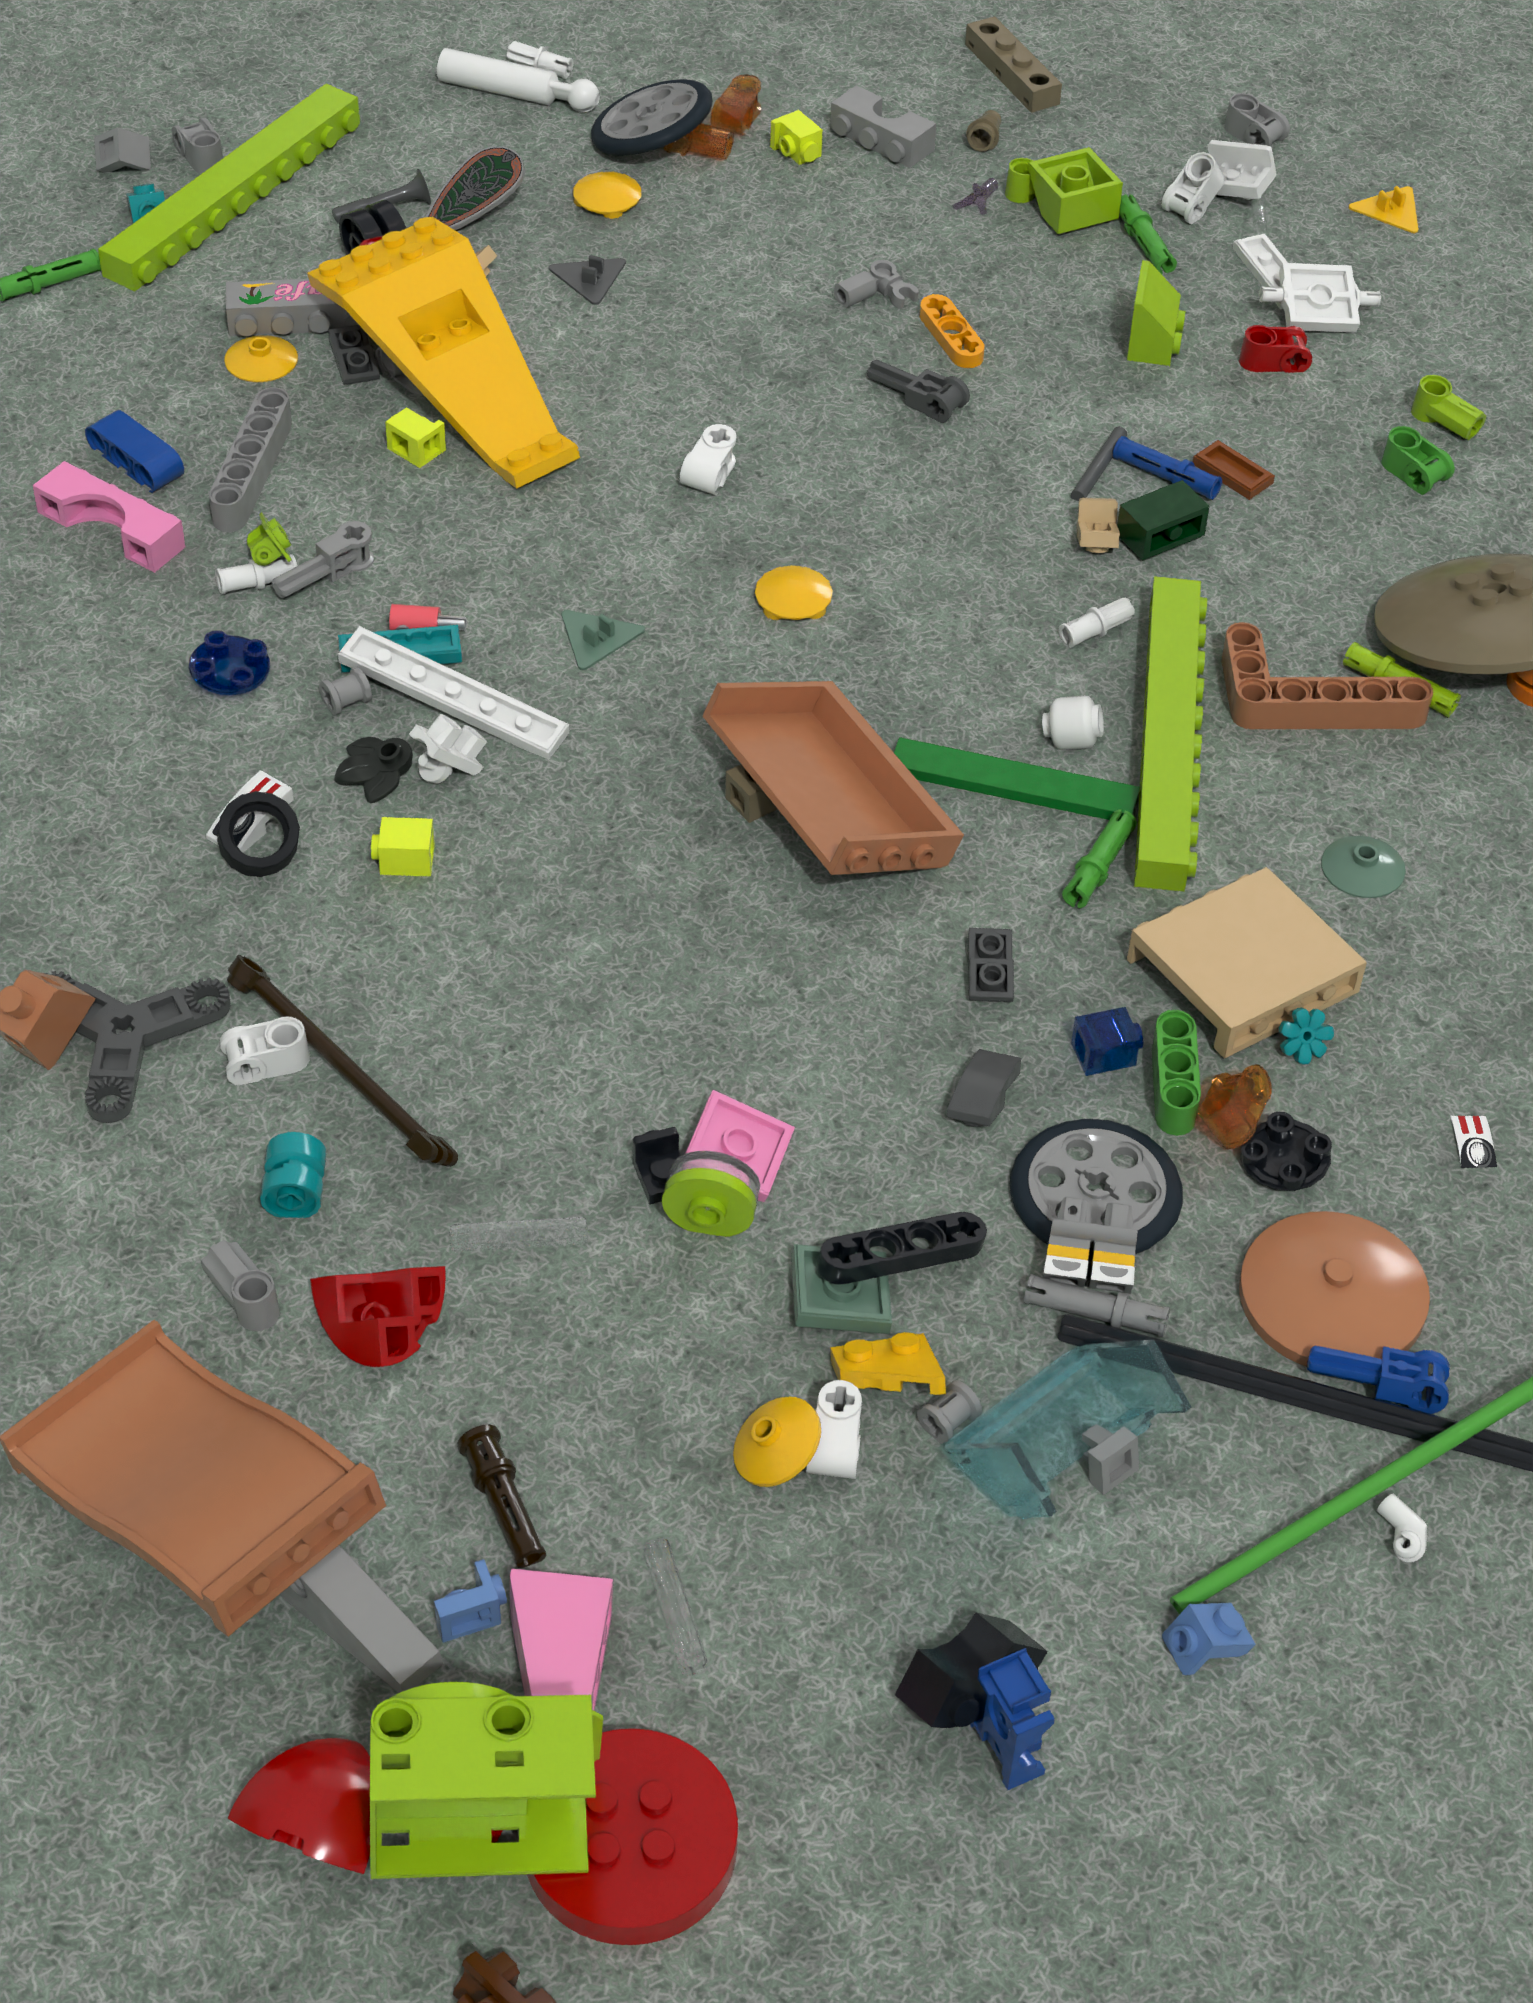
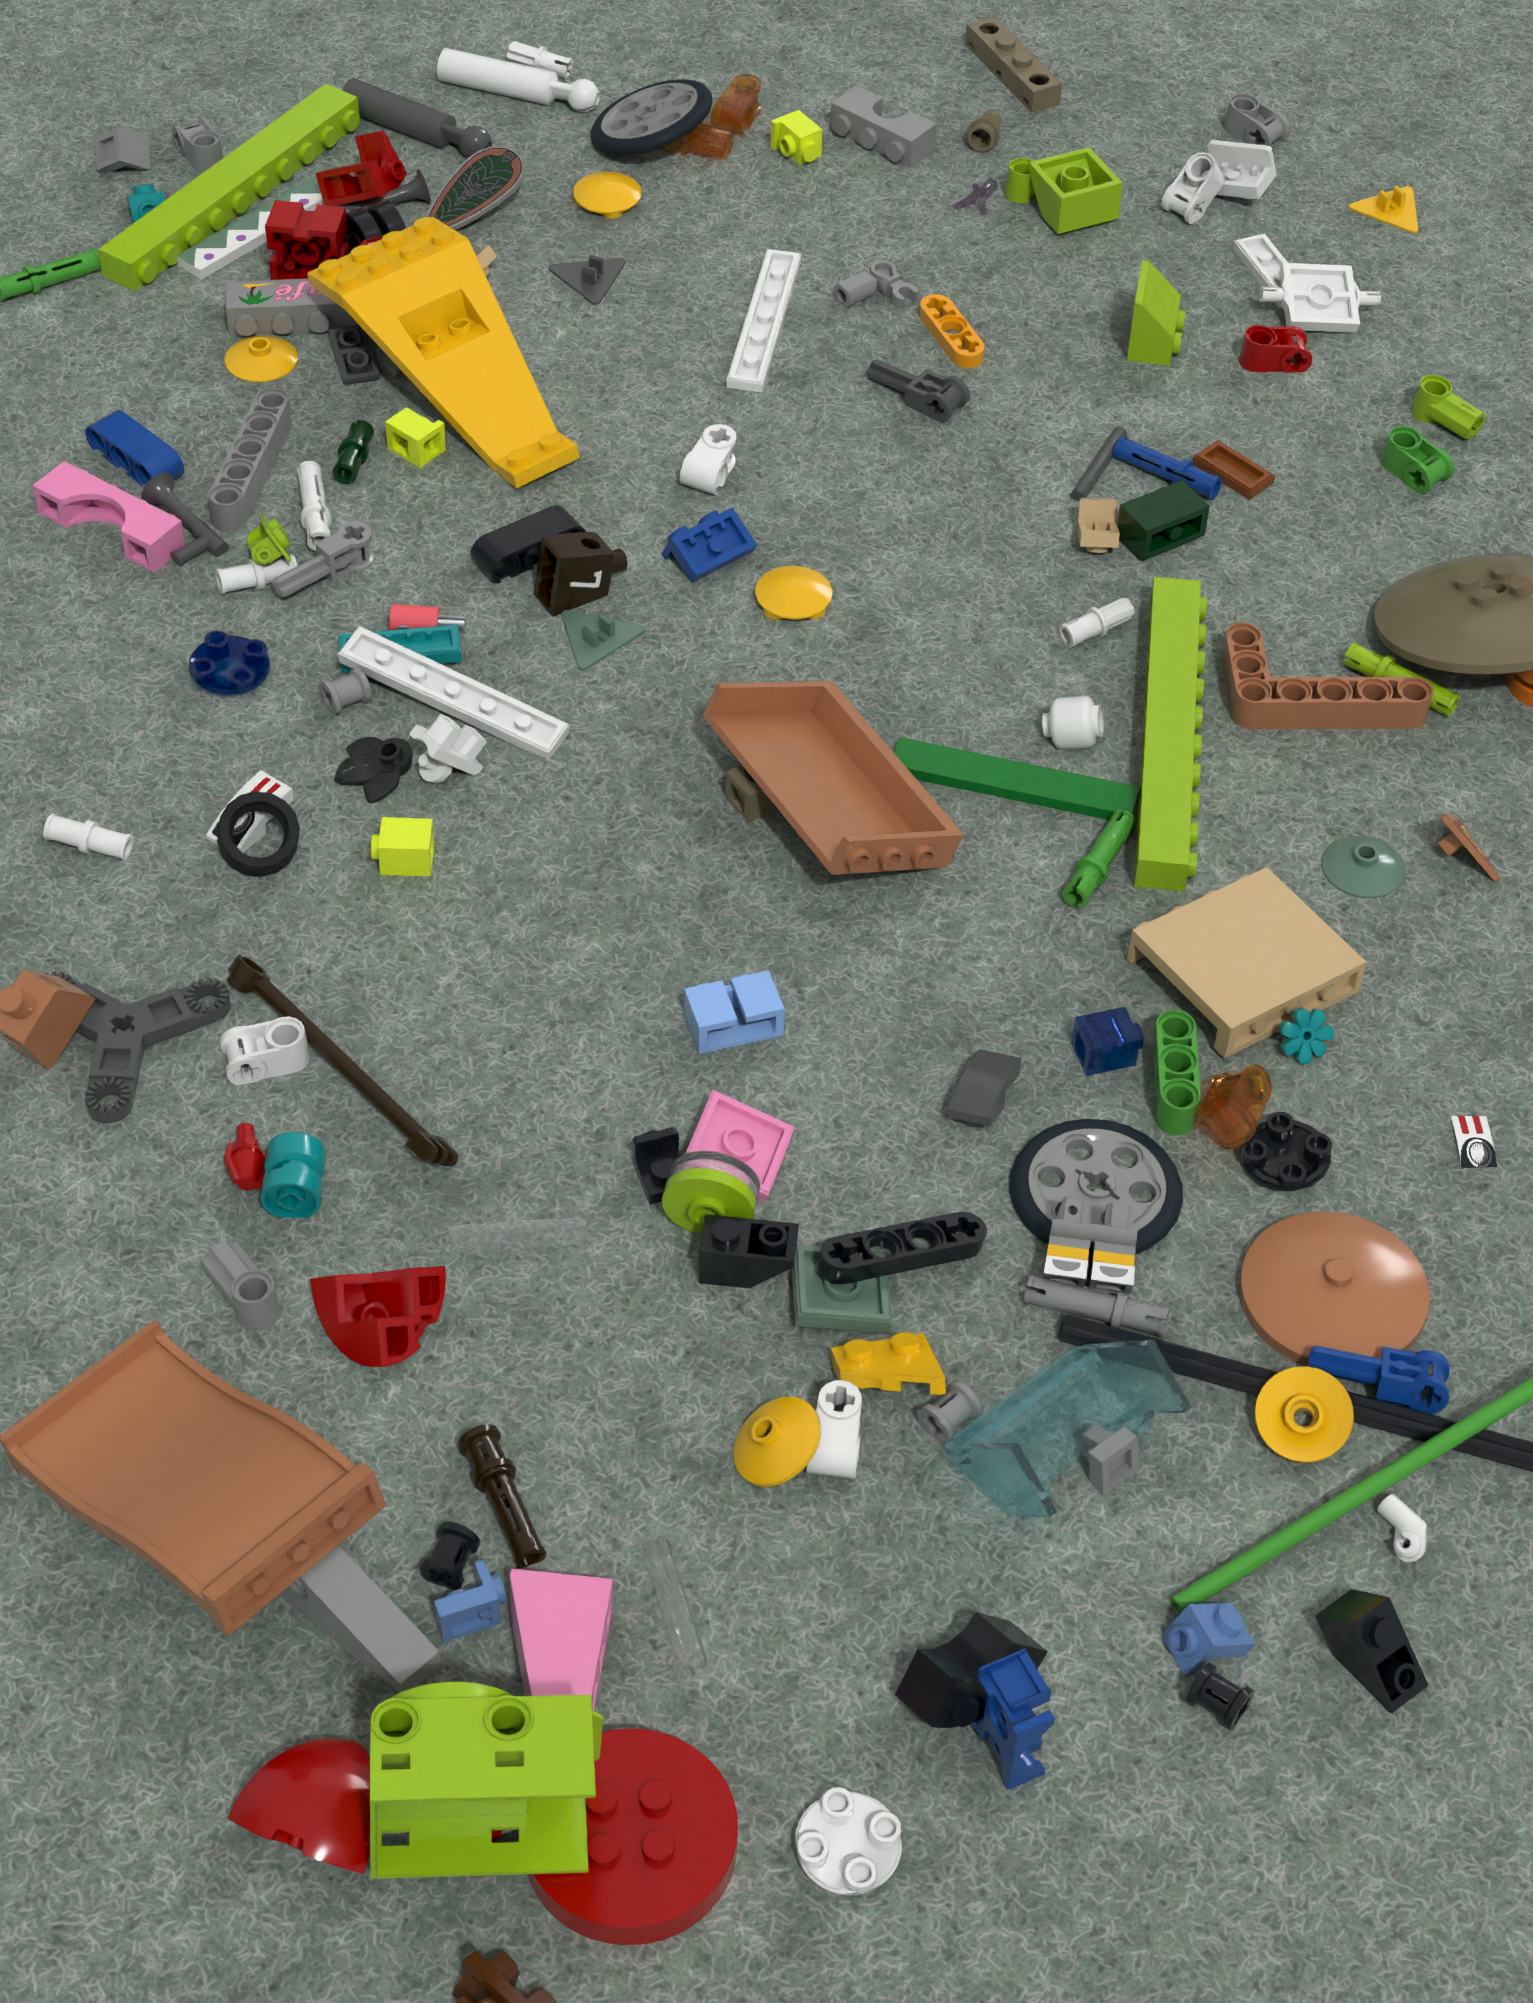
(88, 836): none -> white pin
(159, 491): none -> dark grey piece
(244, 233): none -> tile
(245, 1158): none -> red piece
(304, 238): none -> red brick
(315, 515): none -> white pin
(353, 451): none -> dark green pin
(373, 176): none -> red tile
(415, 118): none -> dark grey piece
(450, 1555): none -> black bush
(517, 545): none -> black beam
(575, 570): none -> dark brown torso
(710, 544): none -> blue bracket
(734, 1012): none -> light blue piece
(745, 1250): none -> black slope
(763, 321): none -> white tile
(848, 1842): none -> white dish
(990, 964): dark grey slope -> none
(1139, 225): bright green pin -> none
(1230, 1711): none -> black bush
(1306, 1391): none -> yellow dish
(1373, 1646): none -> black slope
(1461, 837): none -> nougat piece

